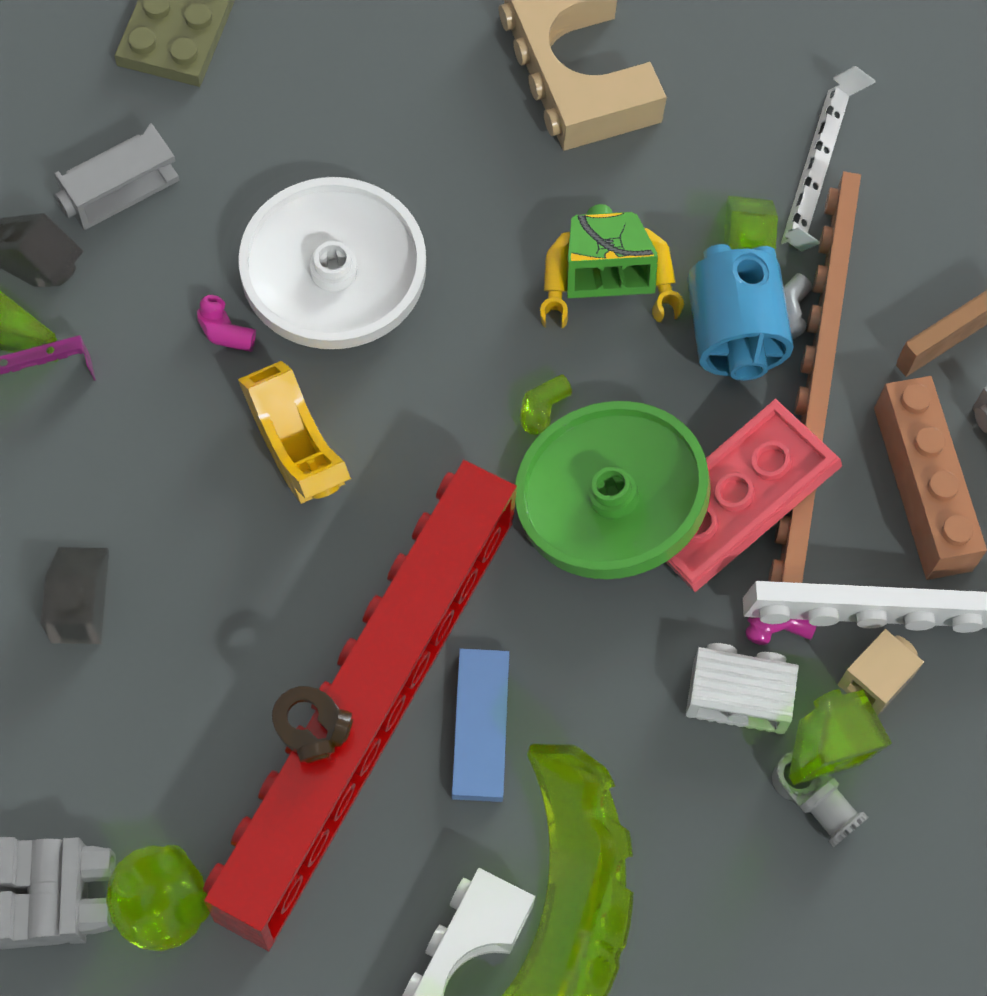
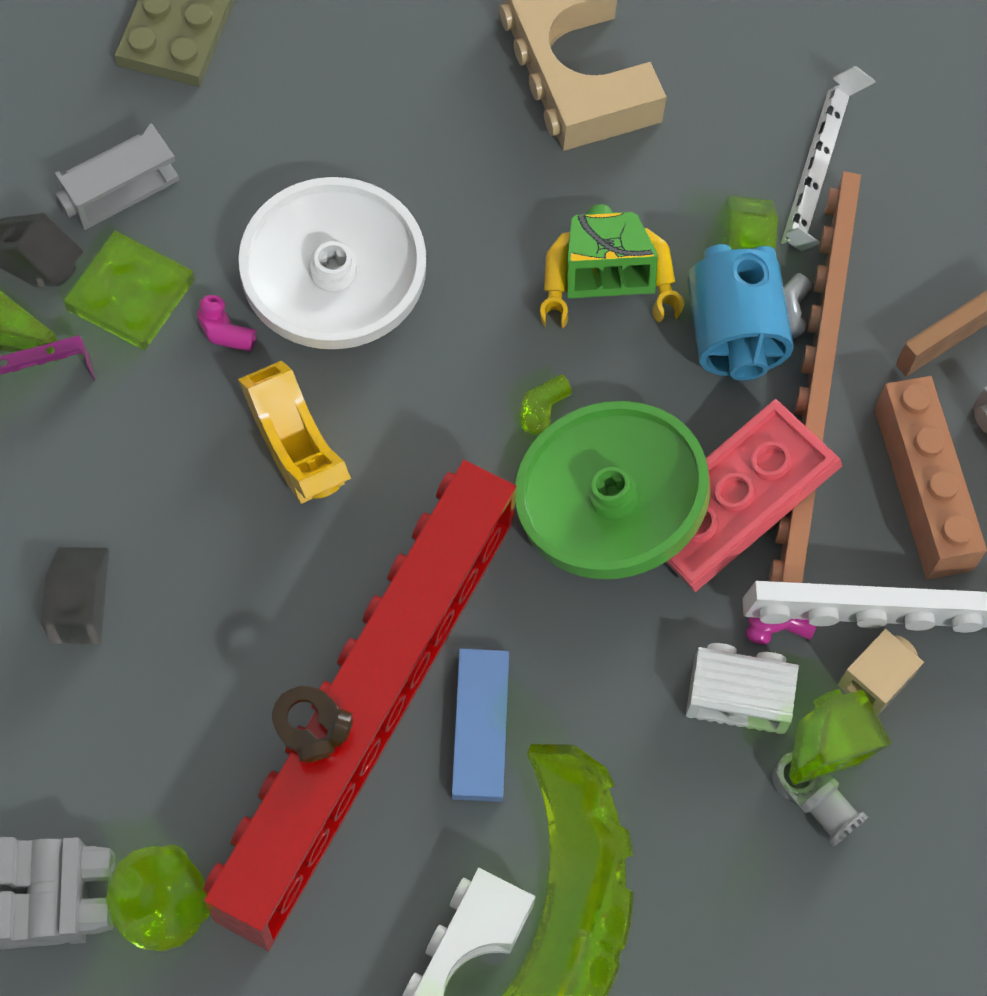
(129, 290): none -> clear neon green plate

